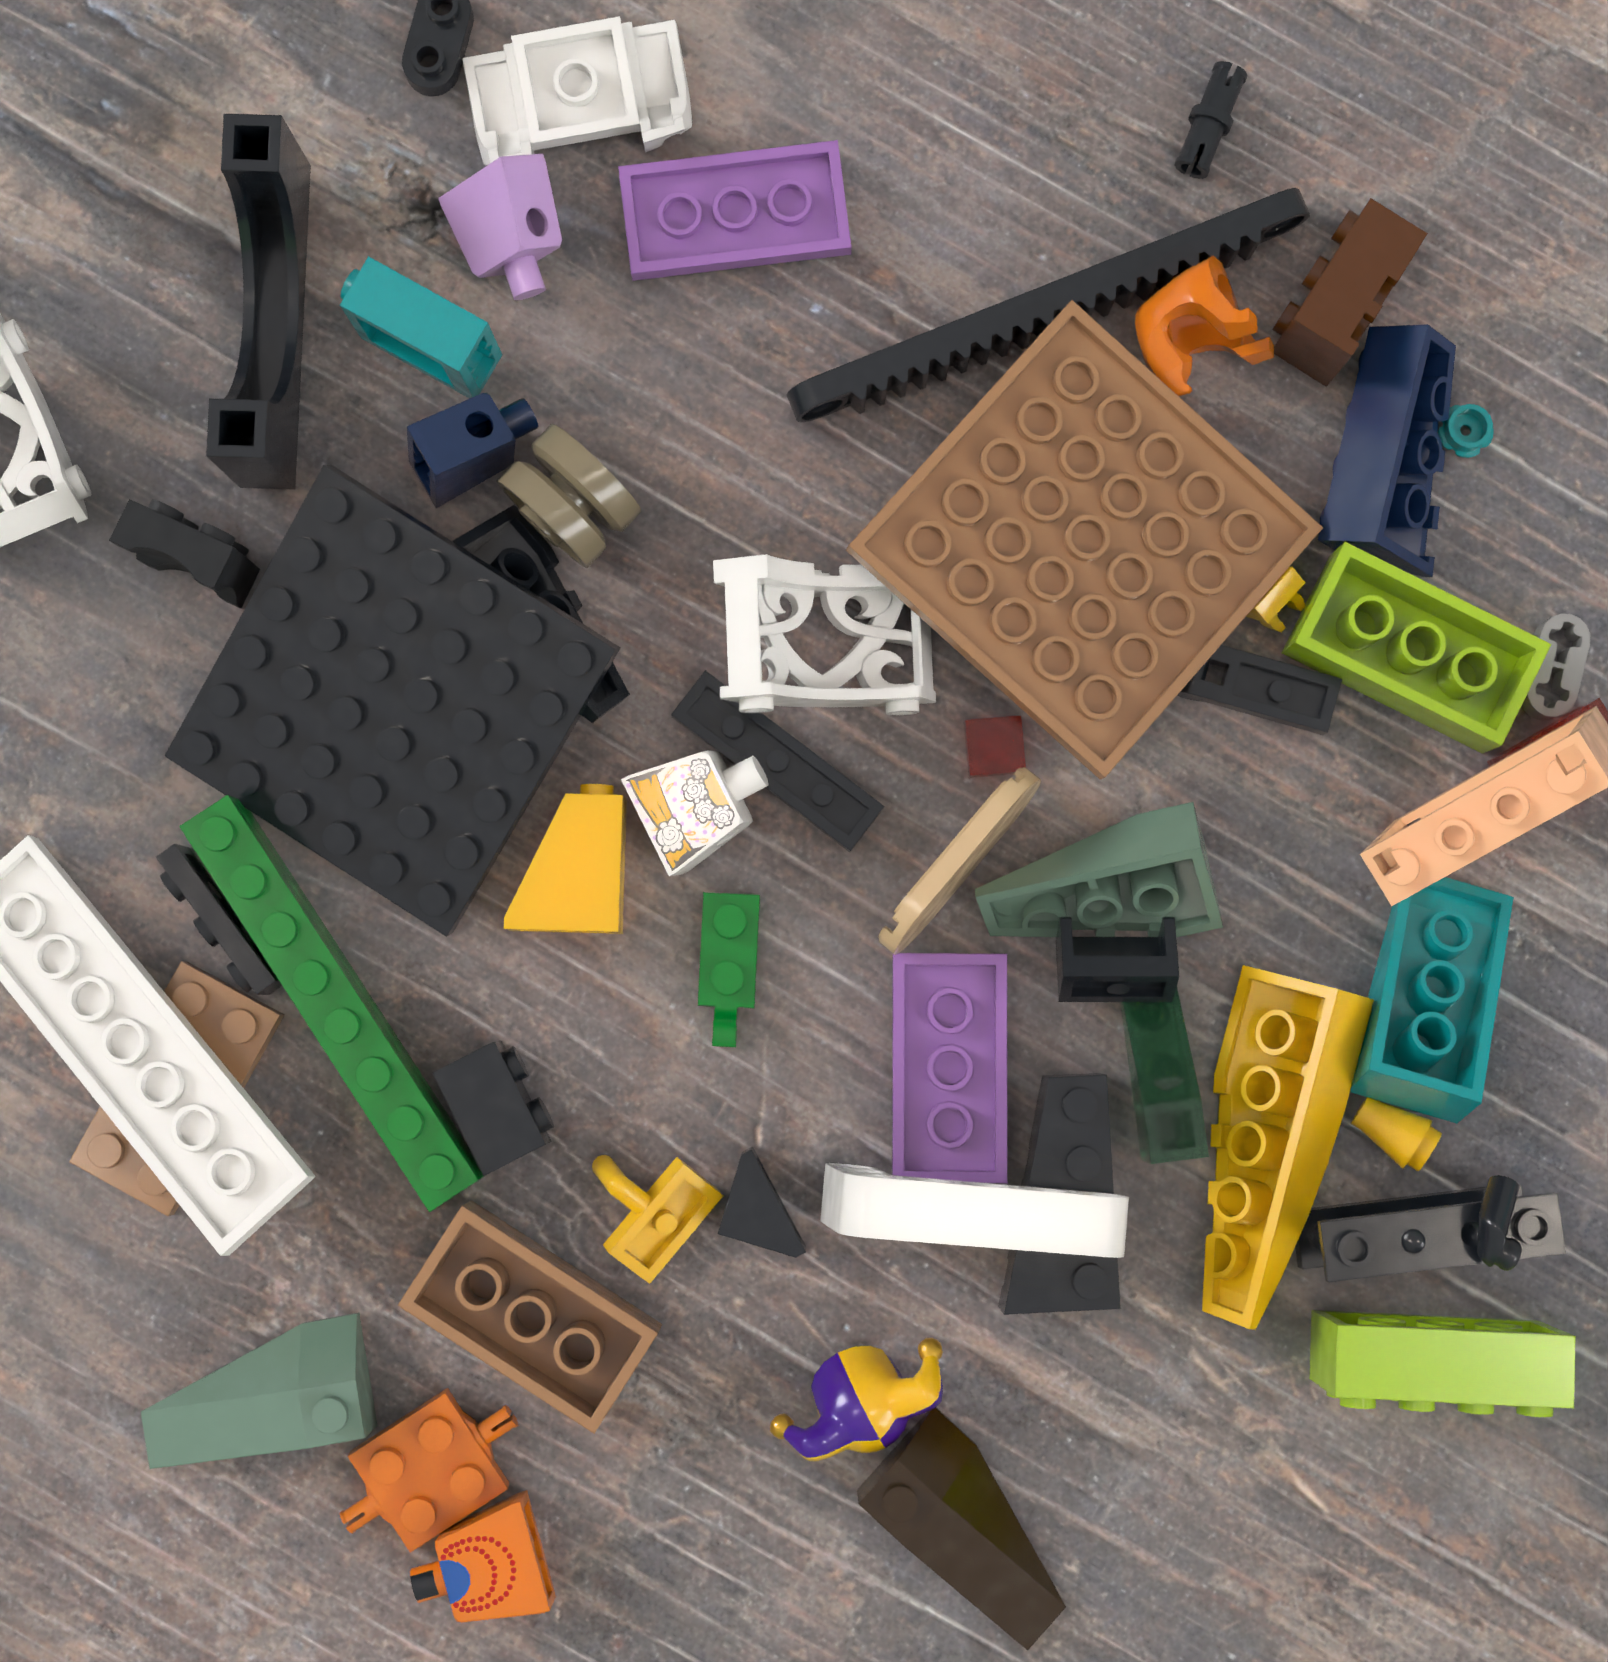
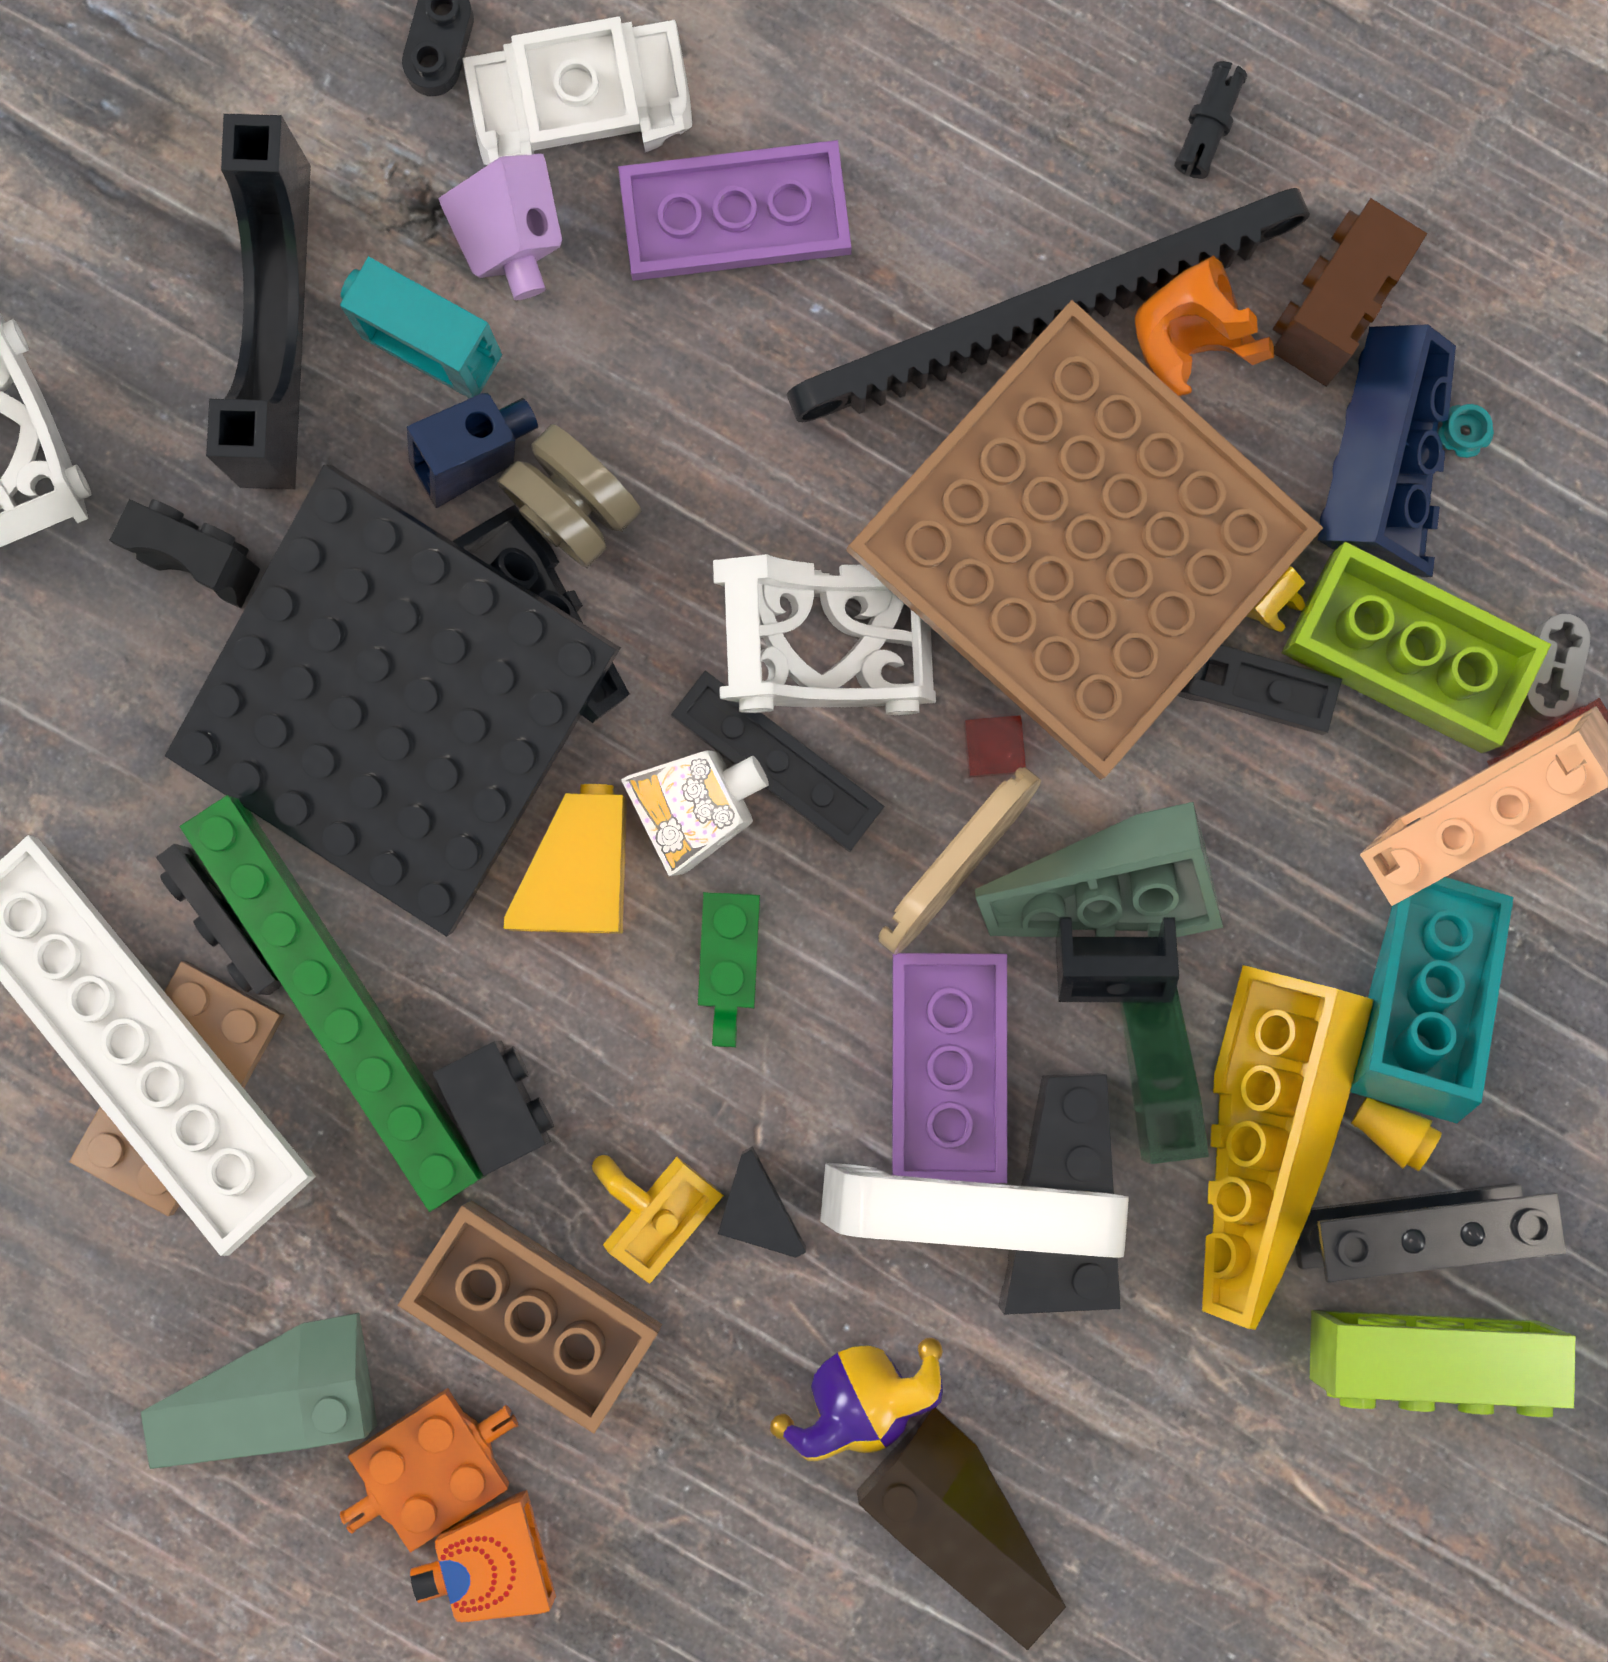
(1494, 1222): black arm -> none

